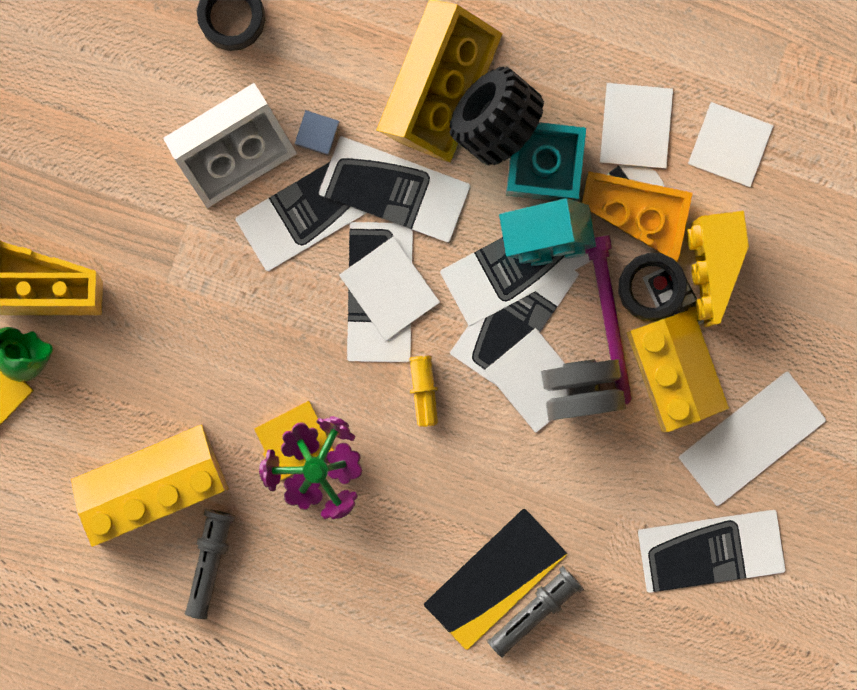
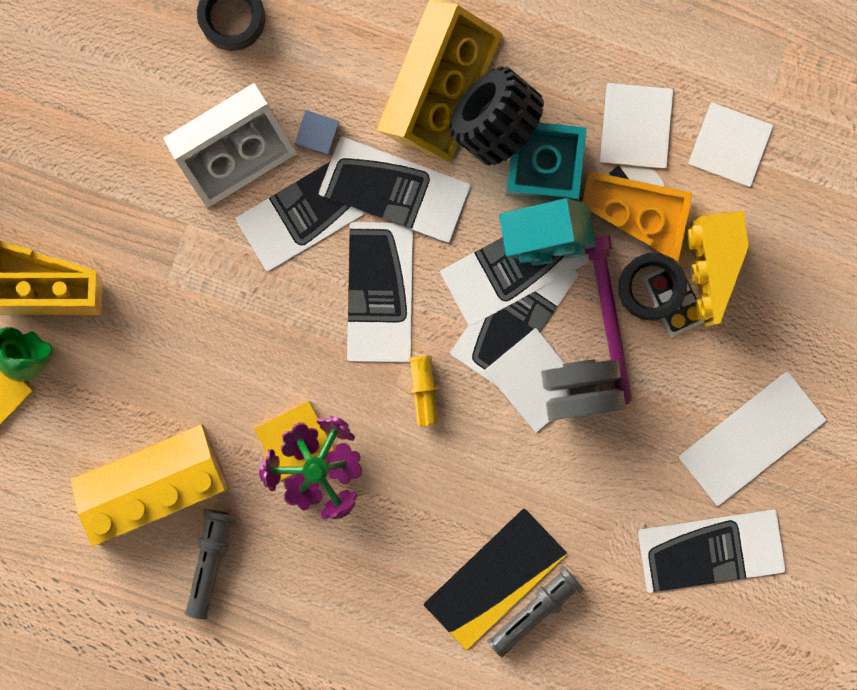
(389, 288): white sticker -> none
(677, 371): yellow slope -> none

